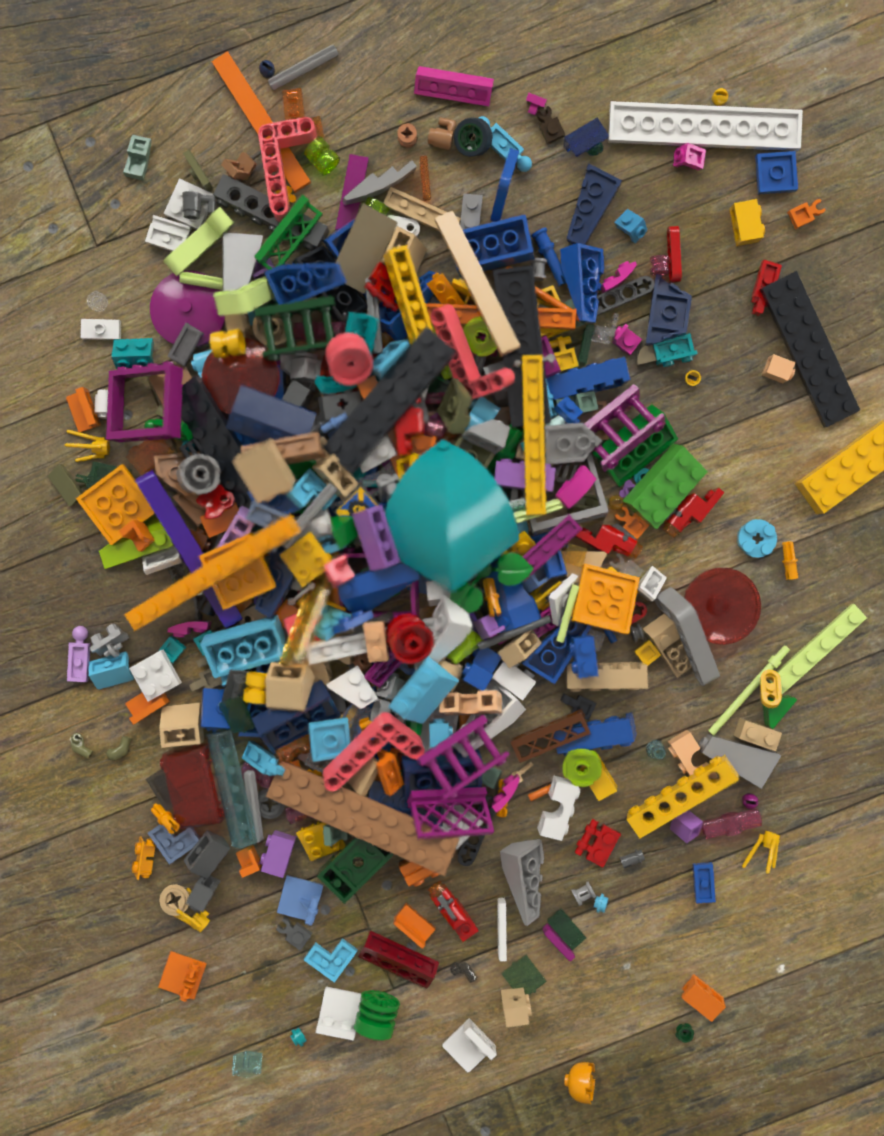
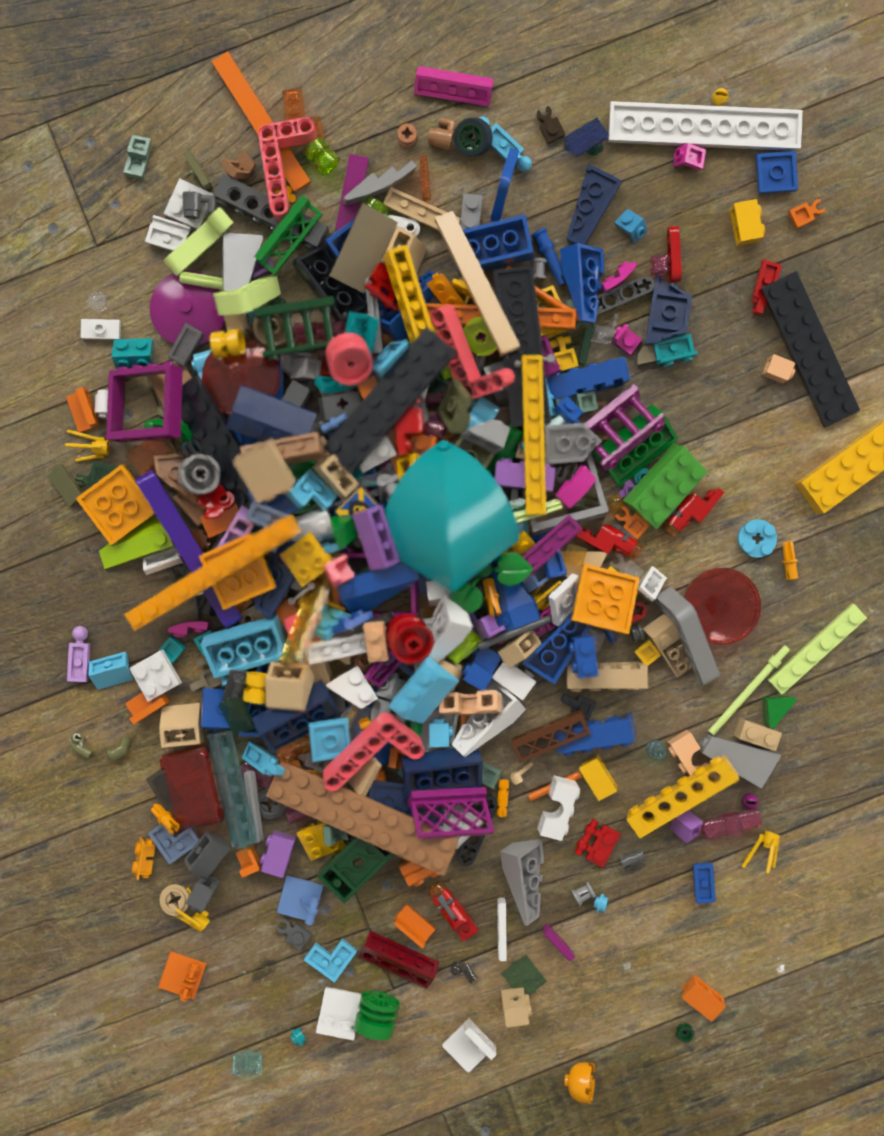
(110, 644): light grey hips -> none
(138, 533): orange panel -> none
(264, 71): dark blue hinge -> none
(303, 67): light grey axle -> none
(303, 281): blue wedge -> none
(312, 511): light grey axle -> none
(389, 772): orange panel -> none
(445, 748): magenta fence -> none
(509, 787): dark pink slope -> none
(535, 101): dark pink tile -> none
(566, 928): clear green tile -> none
(567, 613): yellowish green bar -> none
(582, 757): lime plate -> none
(691, 382): yellow hinge -> none
(770, 689): yellow plate -> none

